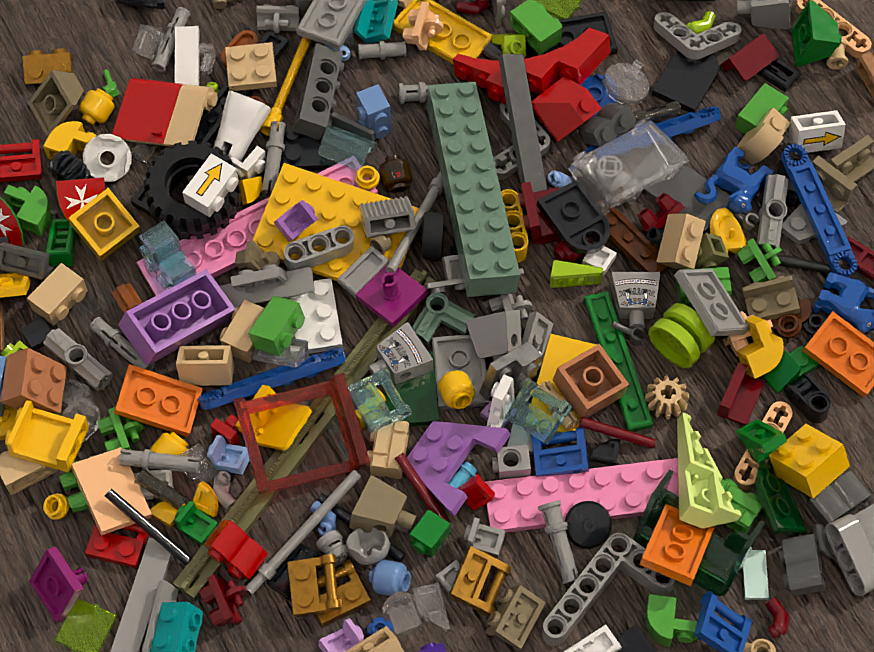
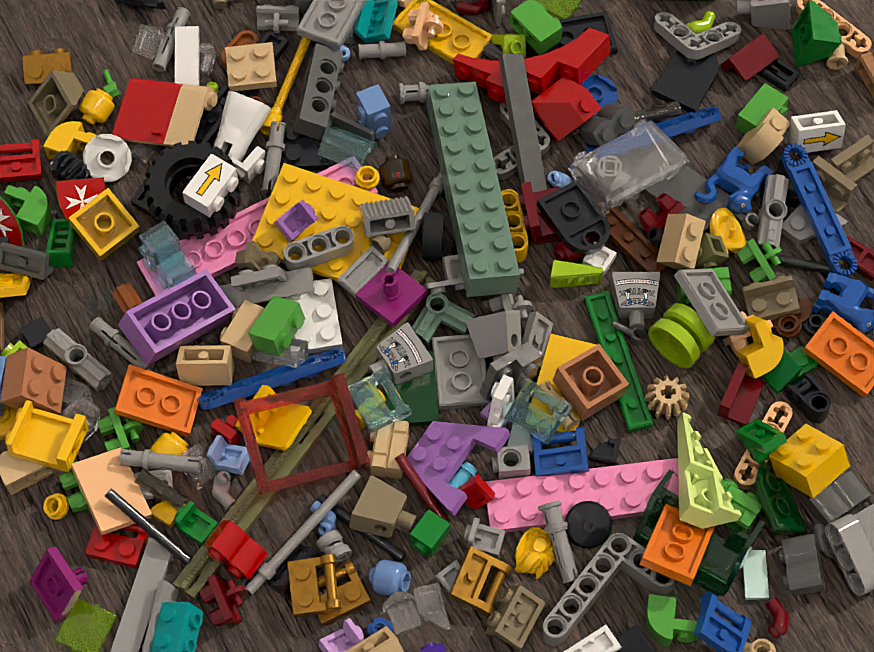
(57, 294): tan brick -> none
(206, 499): yellow tile -> none
(250, 189): yellow tile -> none
(368, 547): light grey hair -> none
(456, 389): yellow head -> none
(534, 552): none -> yellow hat
(617, 432): dark red bar -> none
(626, 83): clear tile -> none

